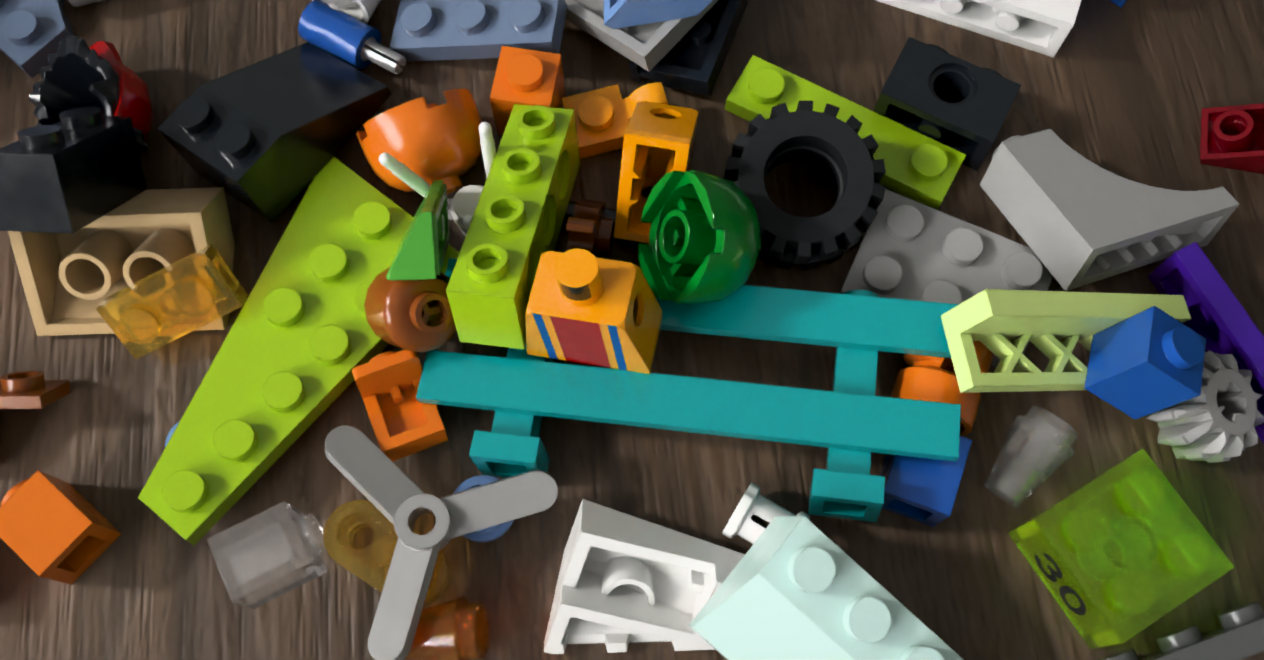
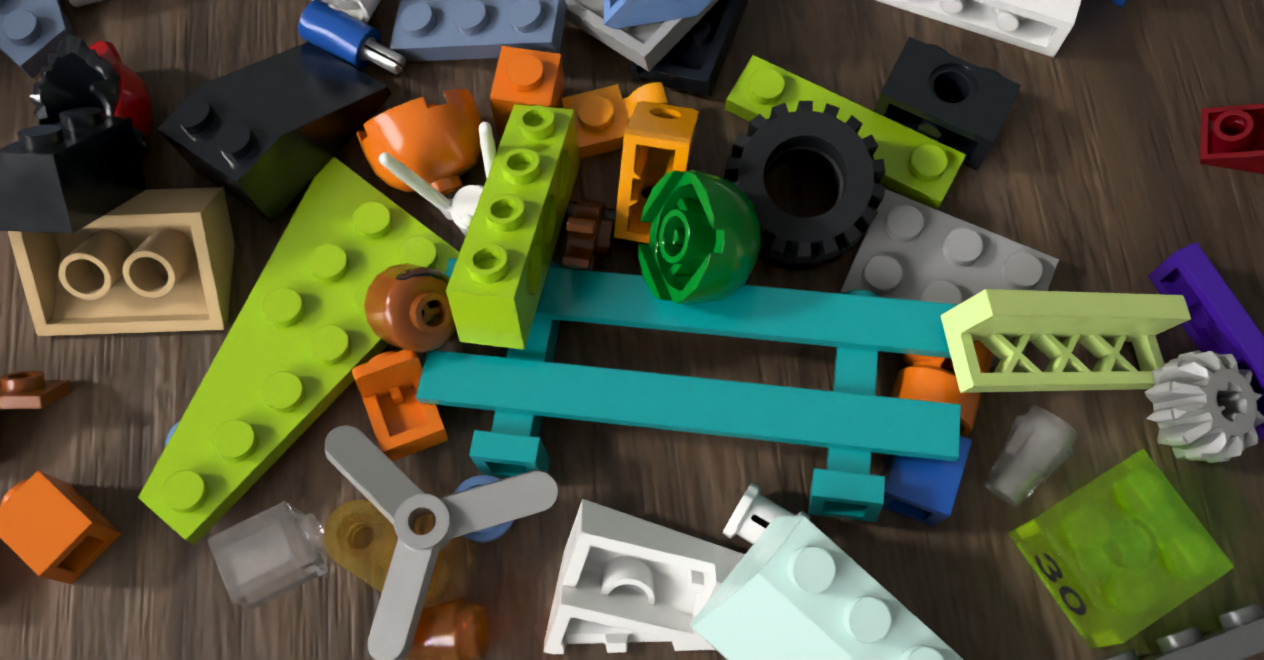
(173, 302): clear yellow plate -> none
(426, 239): bright green slope -> none
(587, 312): light orange torso -> none
(1089, 219): light grey arch -> none
(1146, 363): blue brick -> none

